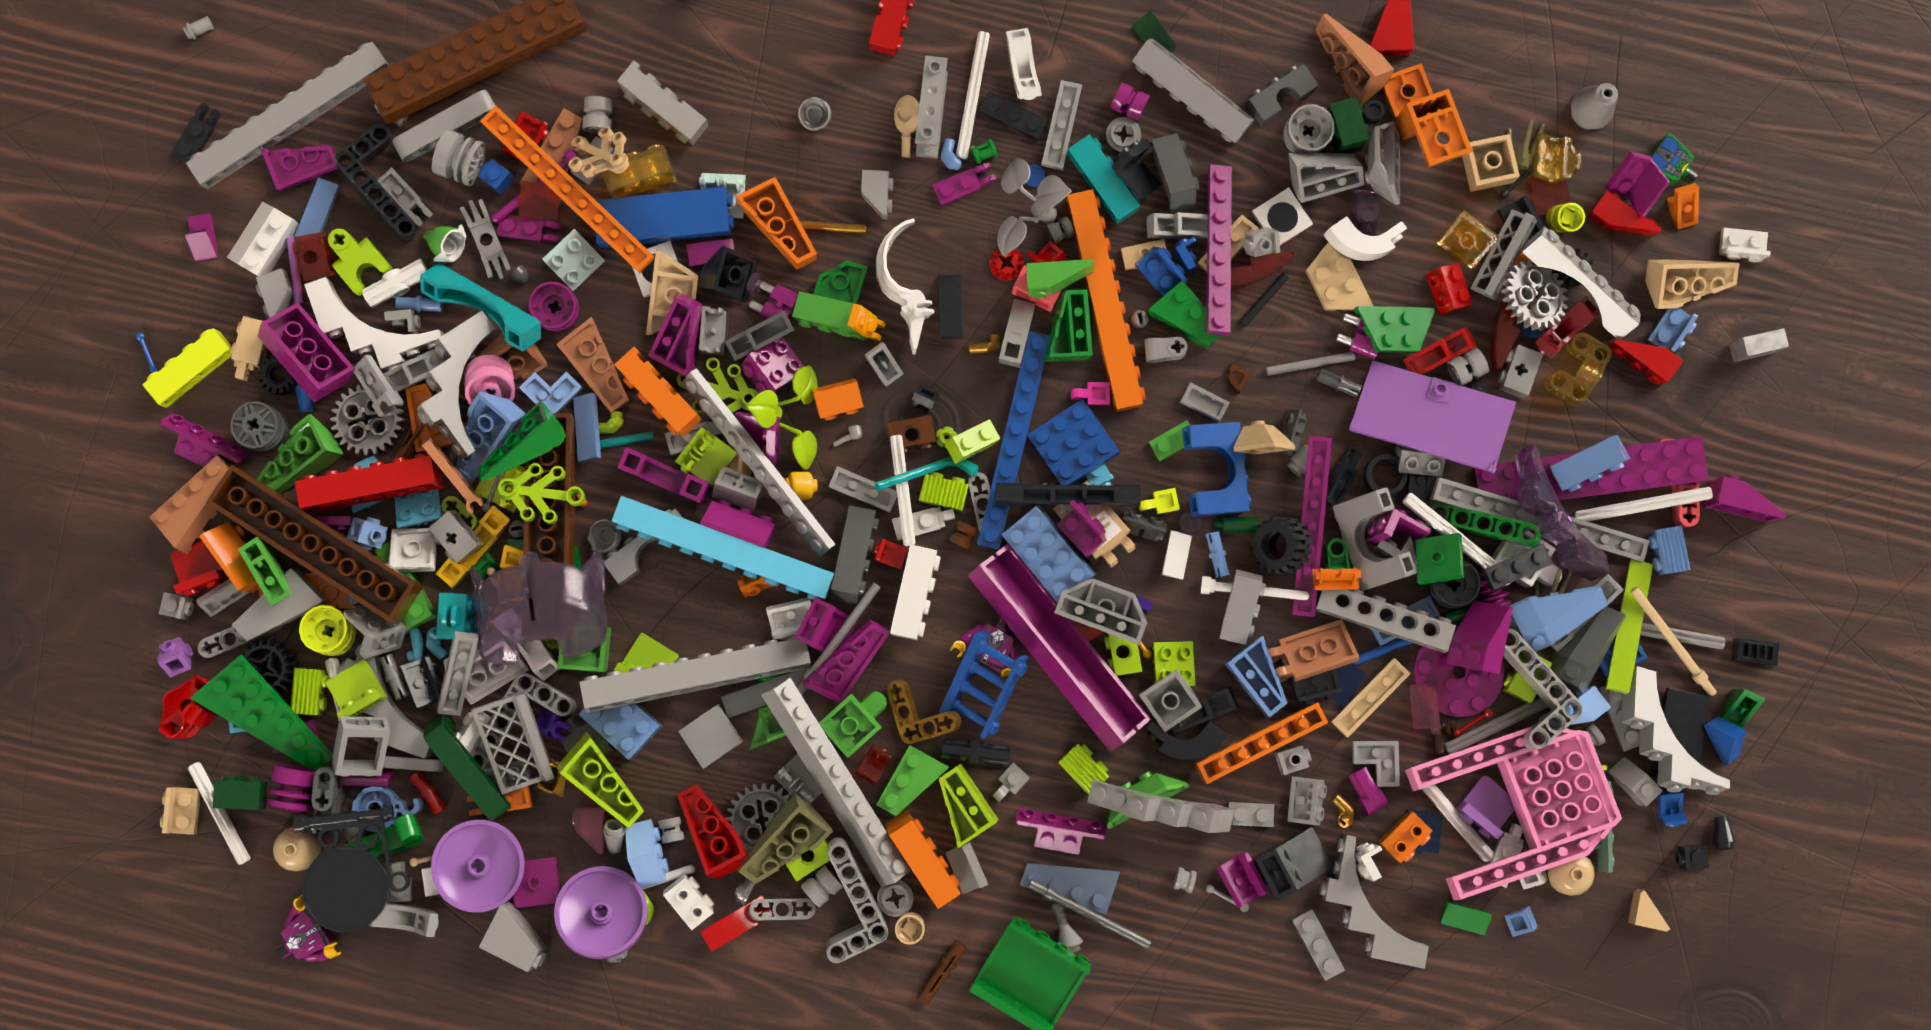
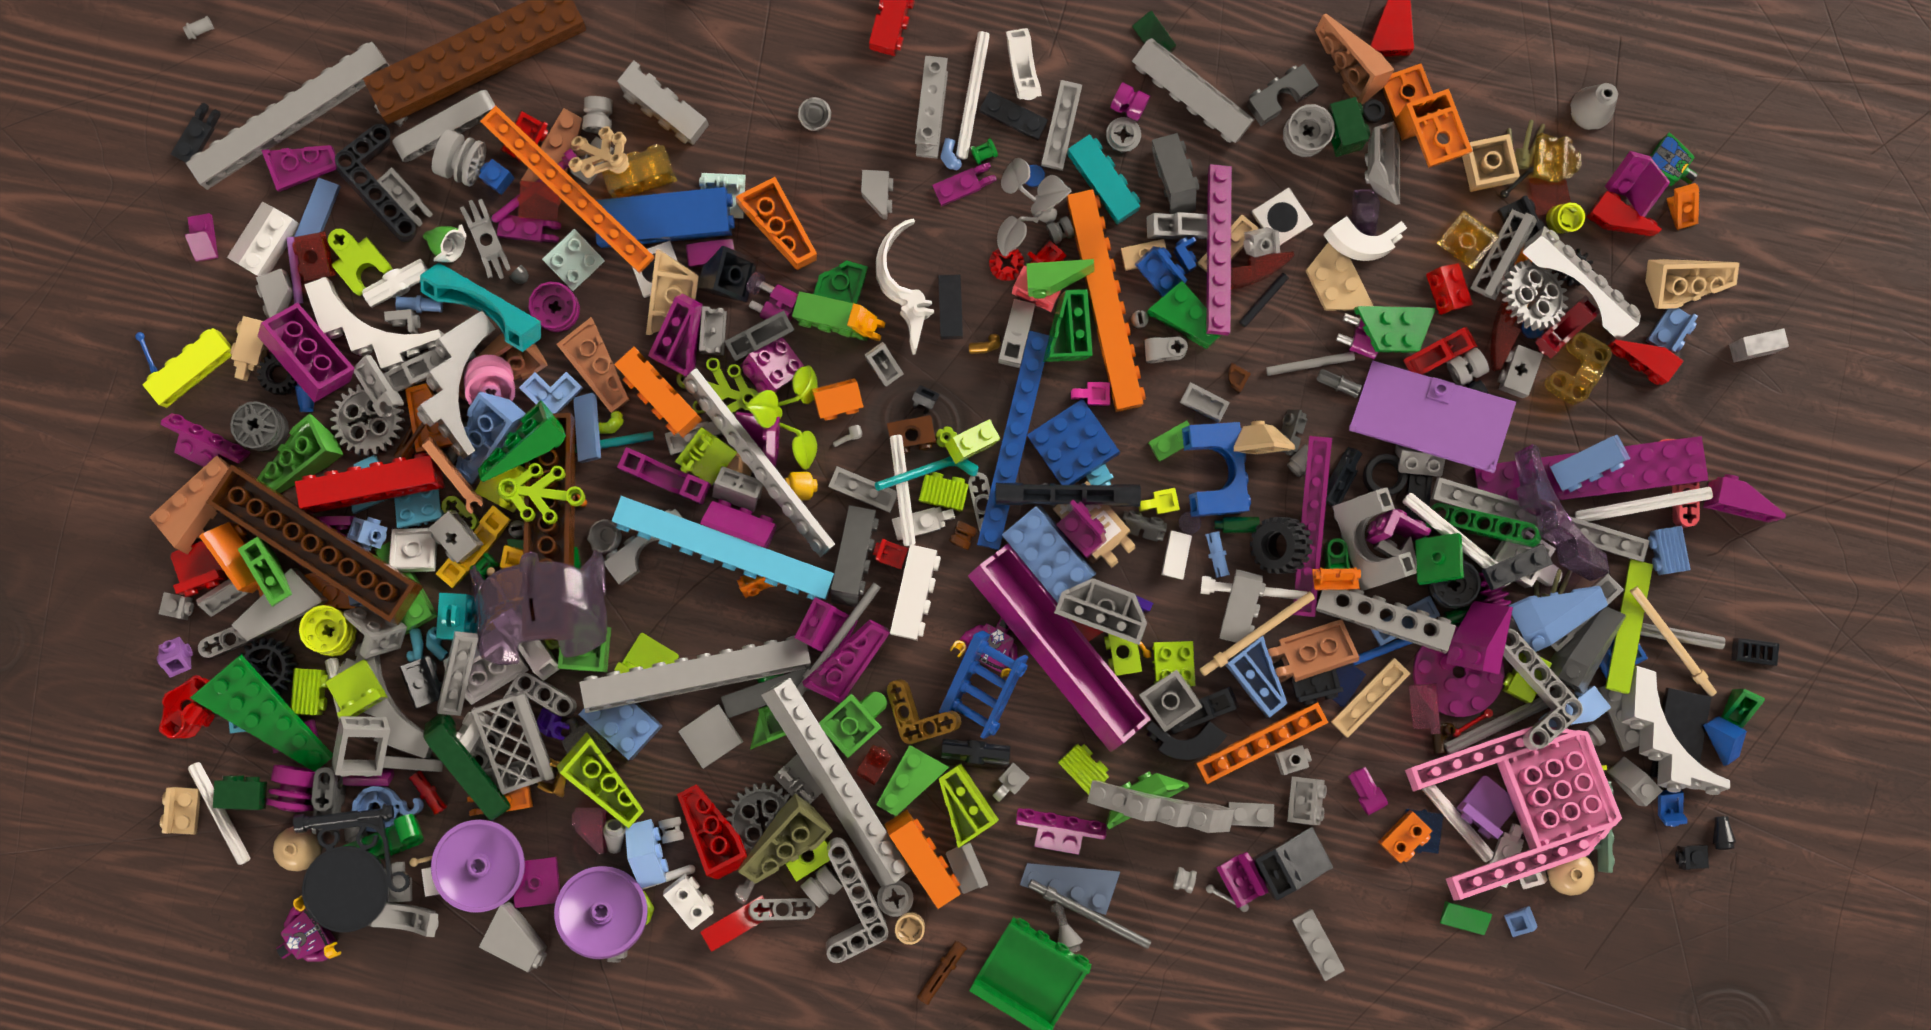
(393, 677): light grey pin -> none
(485, 507): light grey hinge -> none
(787, 617): white bracket -> none
(834, 227): pearl gold bar -> none
(906, 120): tan piece -> none
(1134, 171): black bracket -> none
(1220, 658): none -> tan bar
(1324, 174): light grey wedge -> none
(1346, 811): pearl gold arm -> none
(1346, 890): light grey arch -> none
(1365, 865): white bracket -> none
(1384, 756): light grey plate -> none
(1645, 913): tan slope -> none
(1743, 244): white bracket -> none

